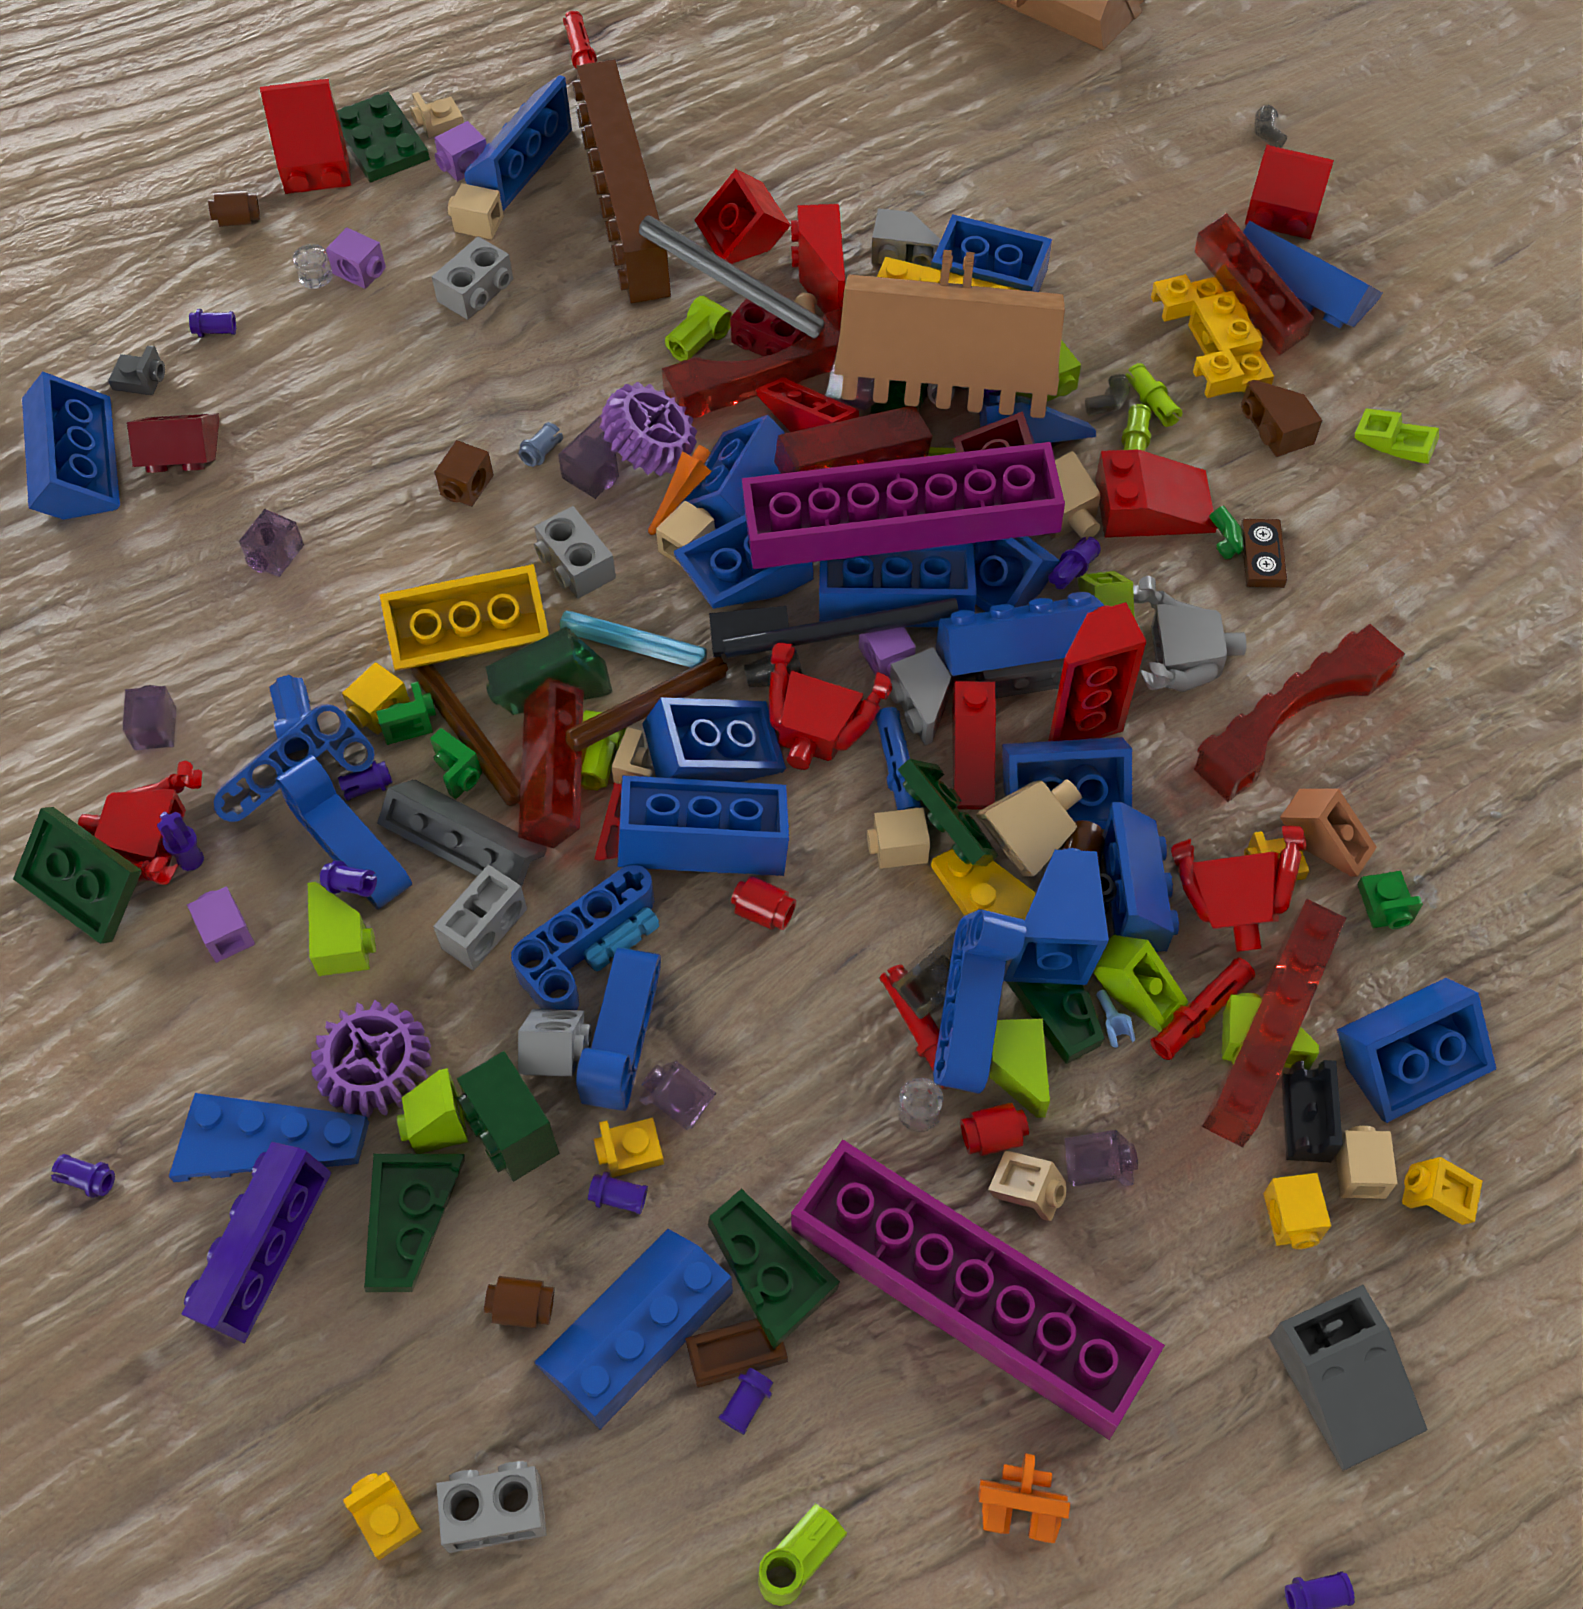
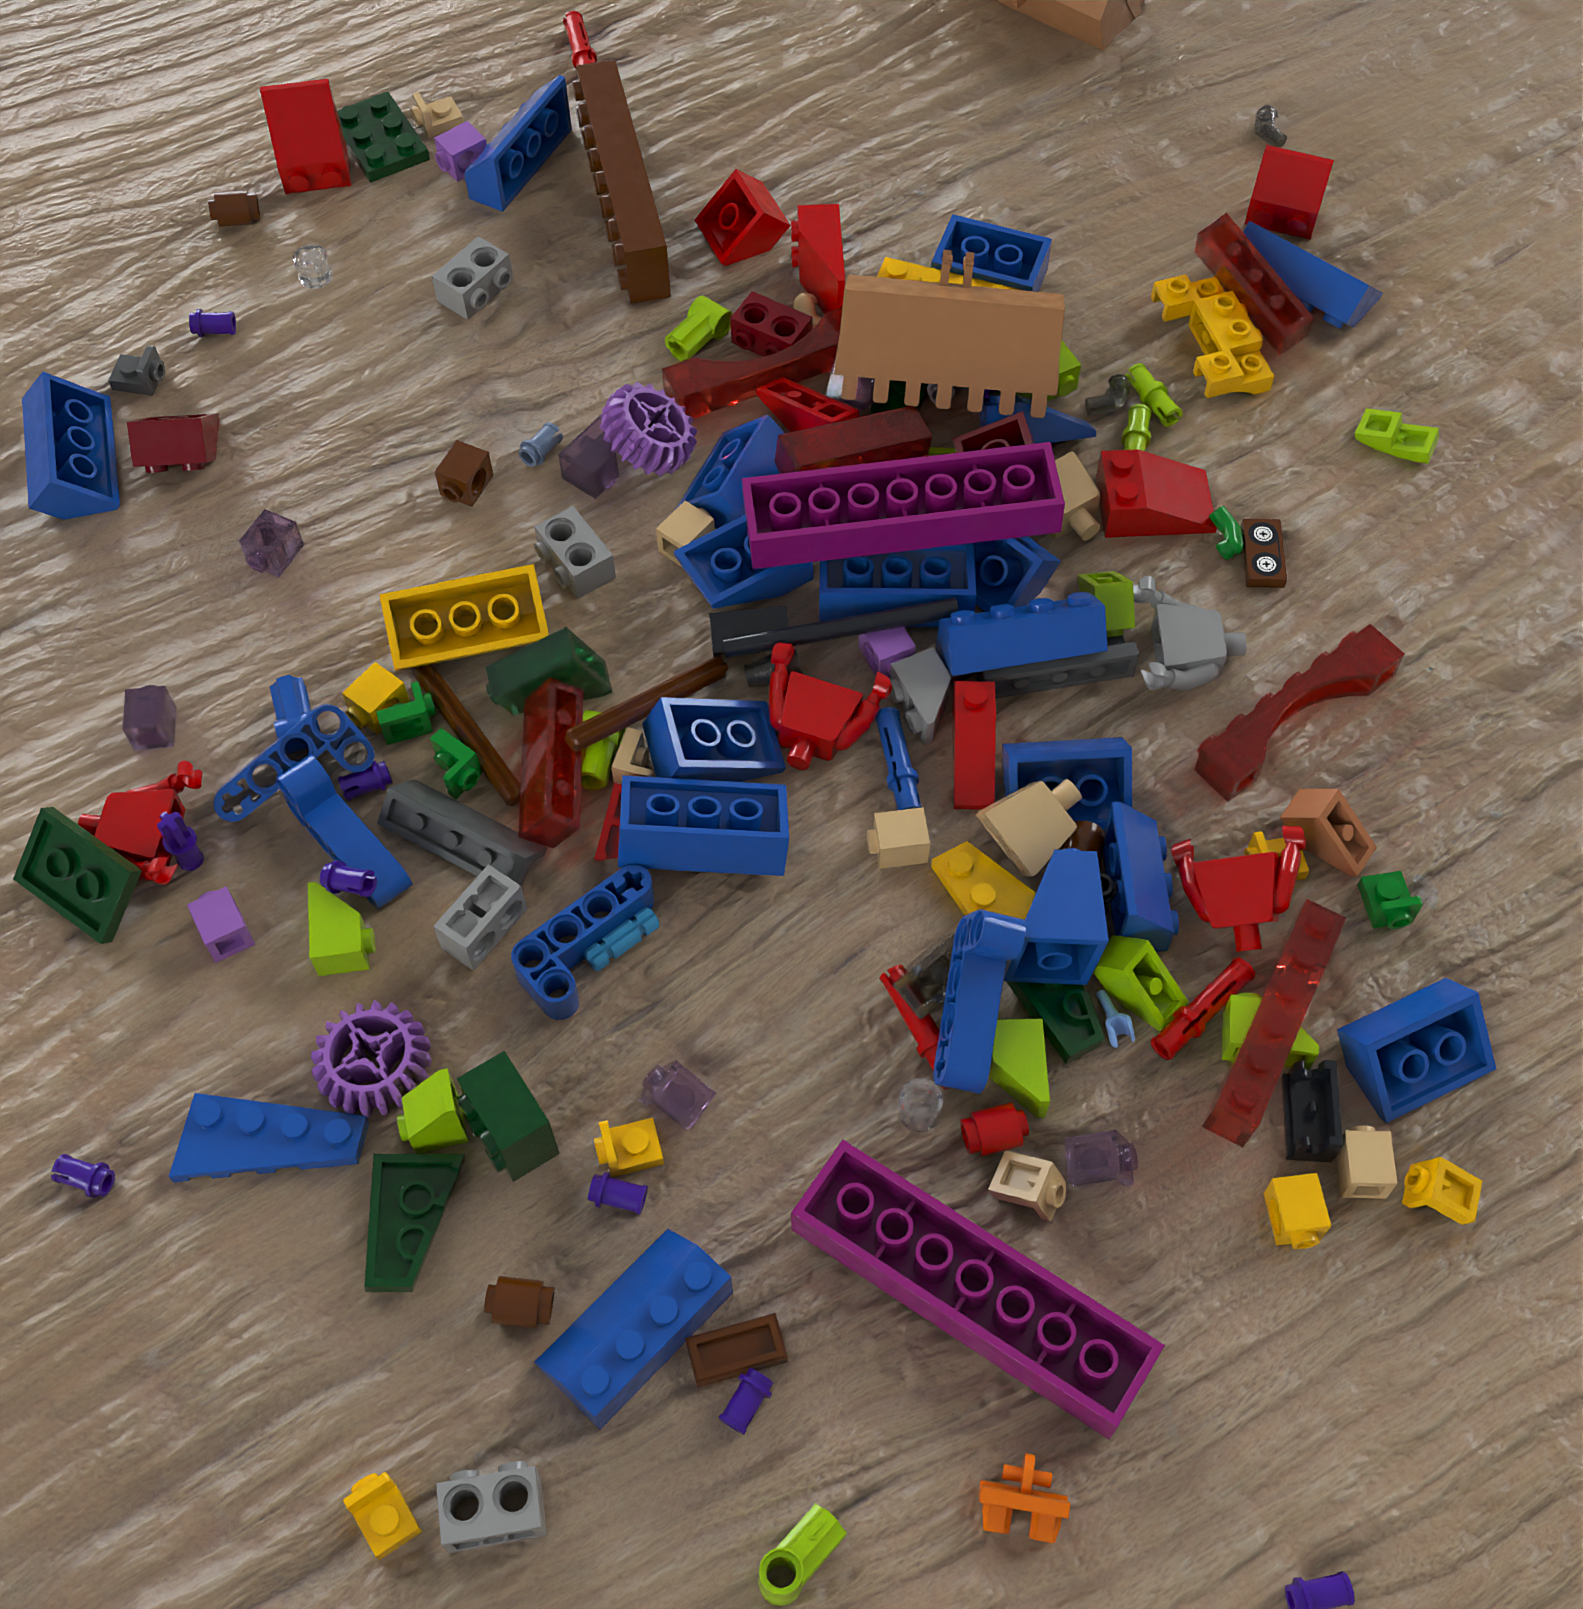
(256, 1241): dark purple slope -> none
(356, 258): medium lavender brick -> none
(476, 211): tan brick -> none
(552, 1042): light grey brick -> none
(611, 1064): blue beam -> none
(633, 639): medium azure axle -> none
(687, 476): orange piece -> none
(731, 276): dark grey axle -> none
(763, 903): red brick -> none
(771, 1266): dark green wing -> none
(903, 238): light grey slope -> none
(924, 784): dark green wing -> none
(1075, 562): dark purple axle -> none
(1099, 676): red slope -> none
(1281, 417): reddish brown slope -> none
(1350, 1376): dark grey slope -> none

